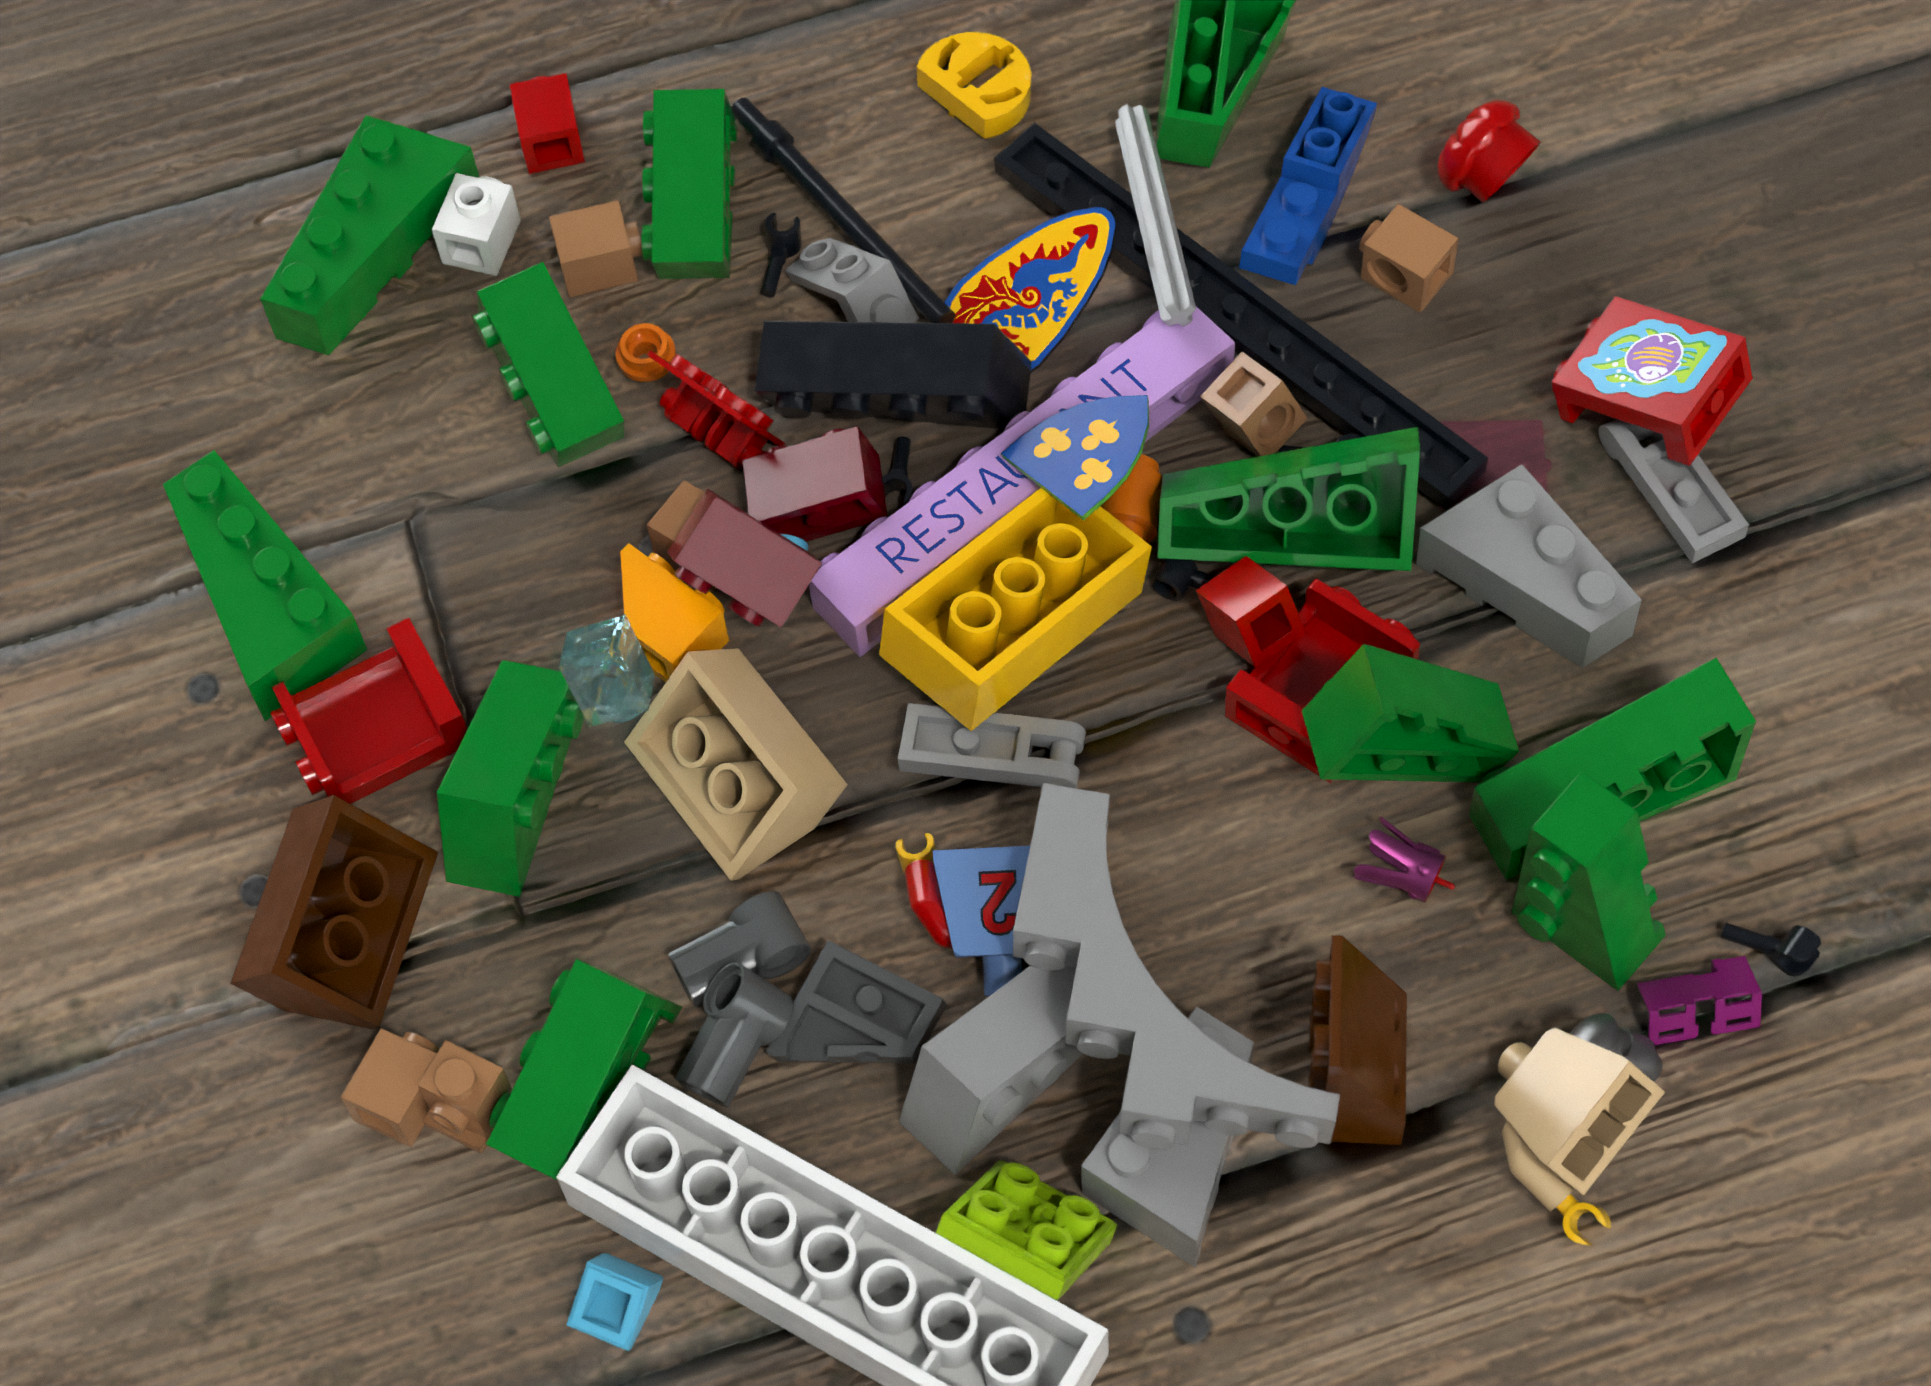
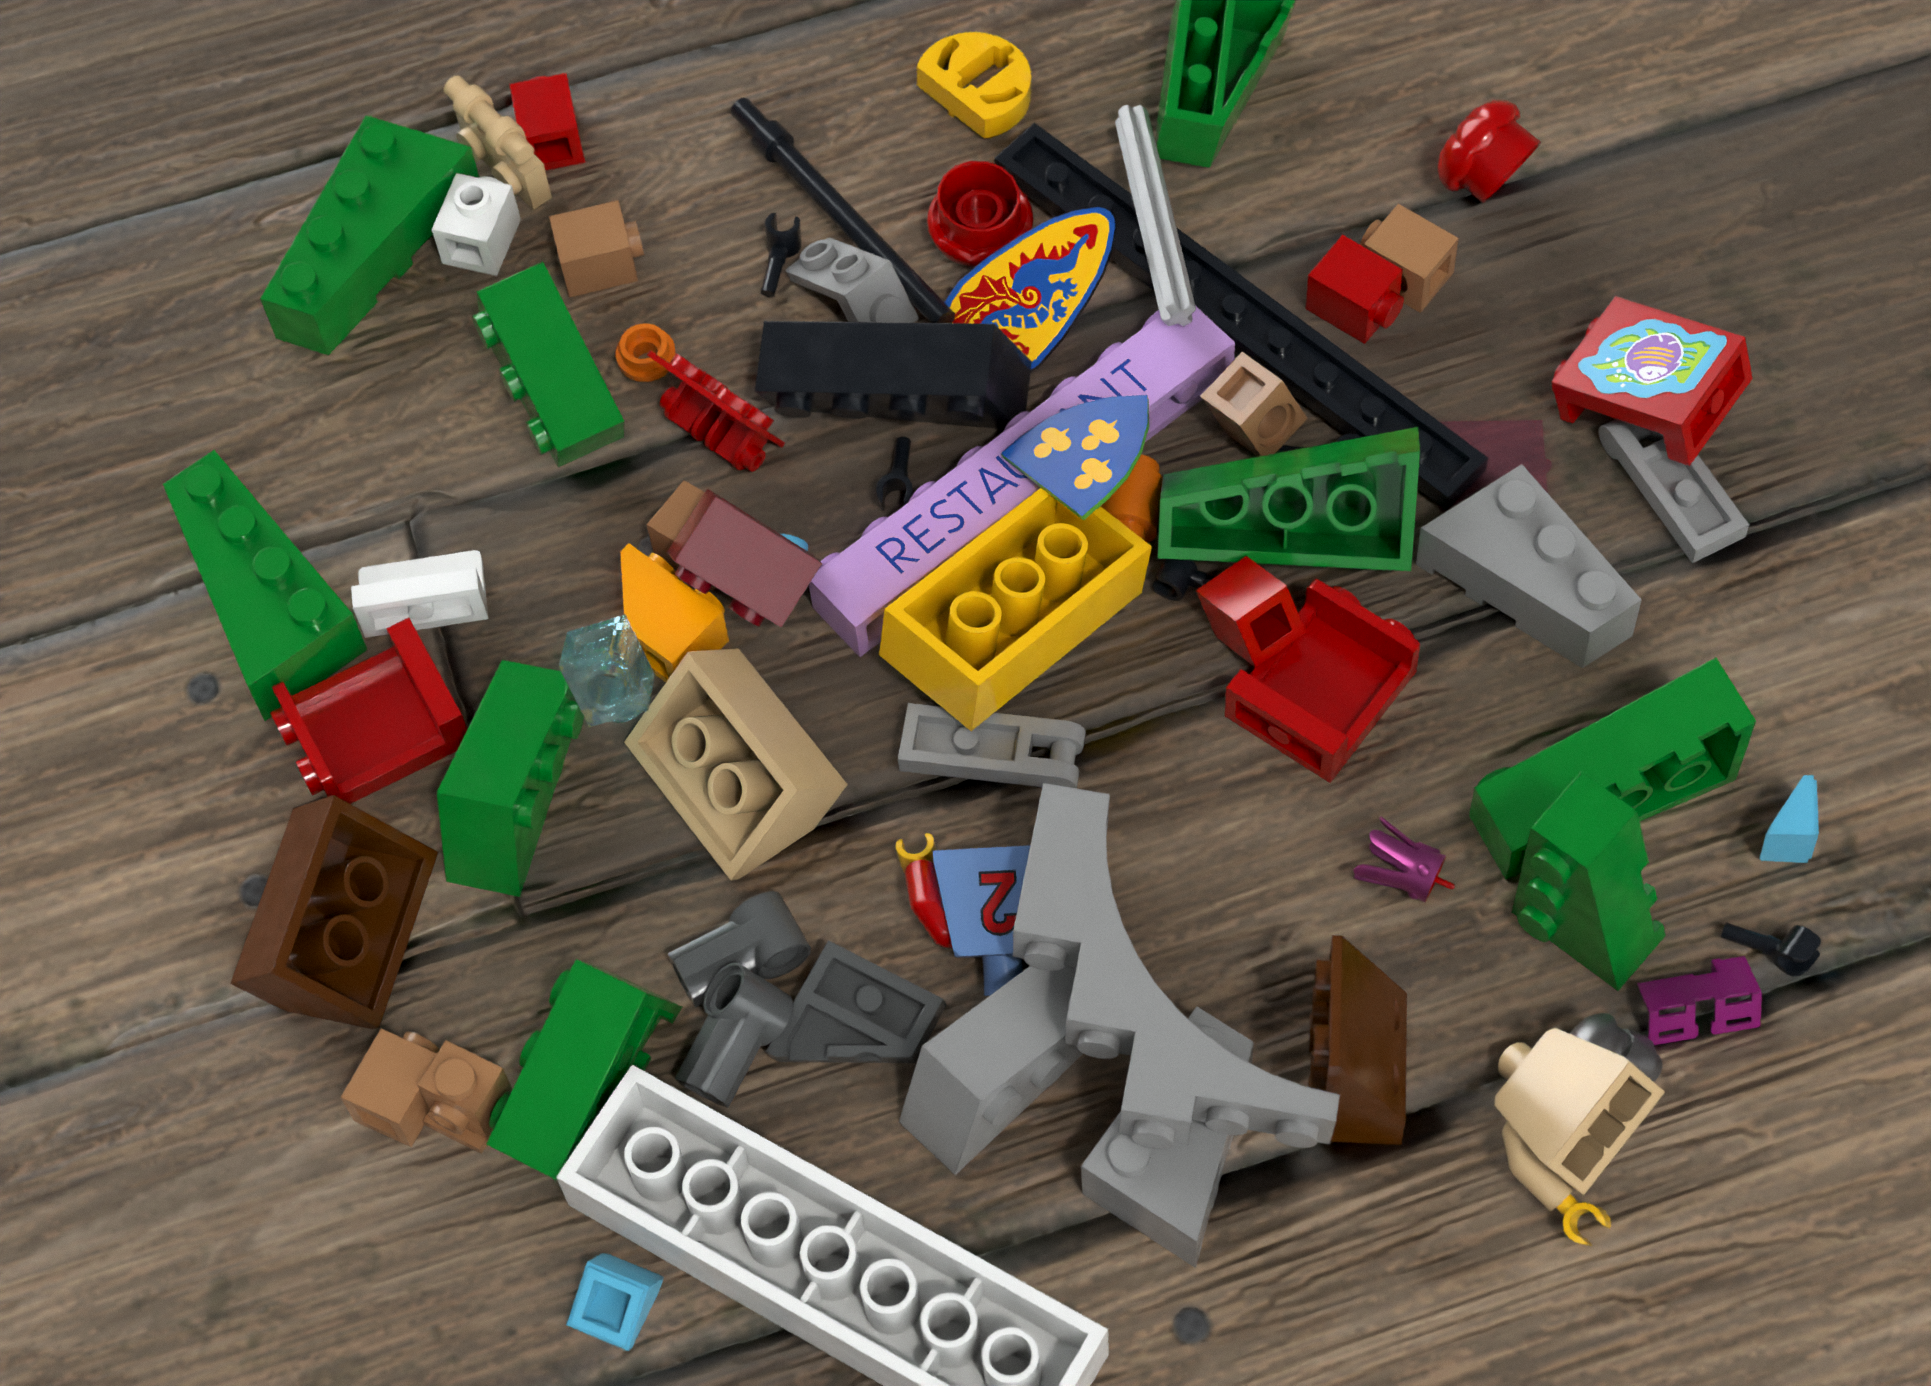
(426, 590): none -> white panel
(498, 142): none -> tan plate
(689, 183): green wedge -> none
(817, 485): brick -> none
(977, 212): none -> red piece
(1028, 1228): lime tile -> none
(1310, 187): blue slope -> none
(1355, 290): none -> red brick
(1407, 722): green wedge -> none
(1796, 826): none -> medium azure slope

